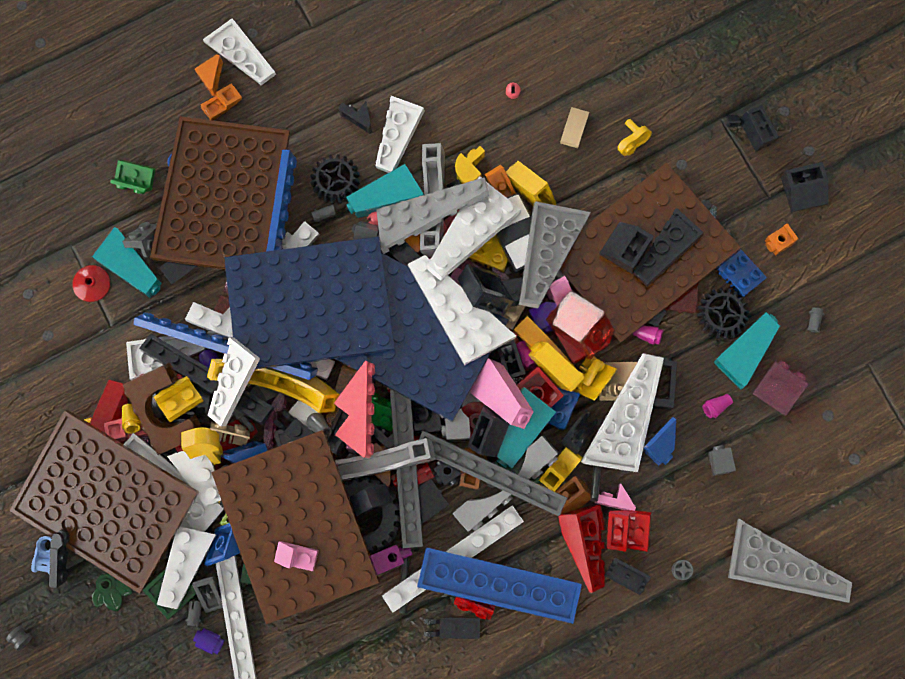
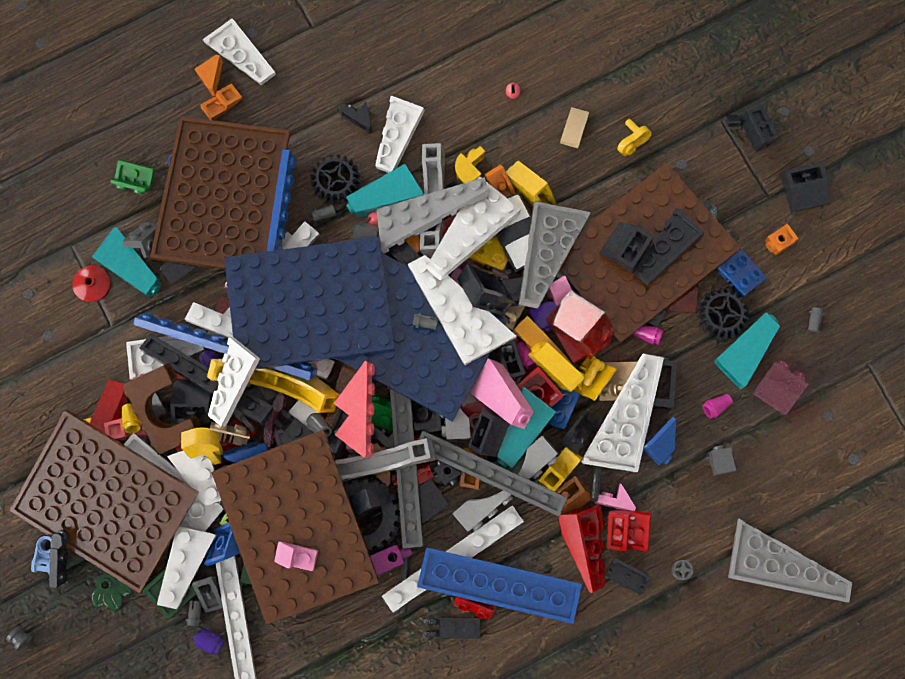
(178, 399): yellow bracket -> none
(425, 321): none -> dark grey pin

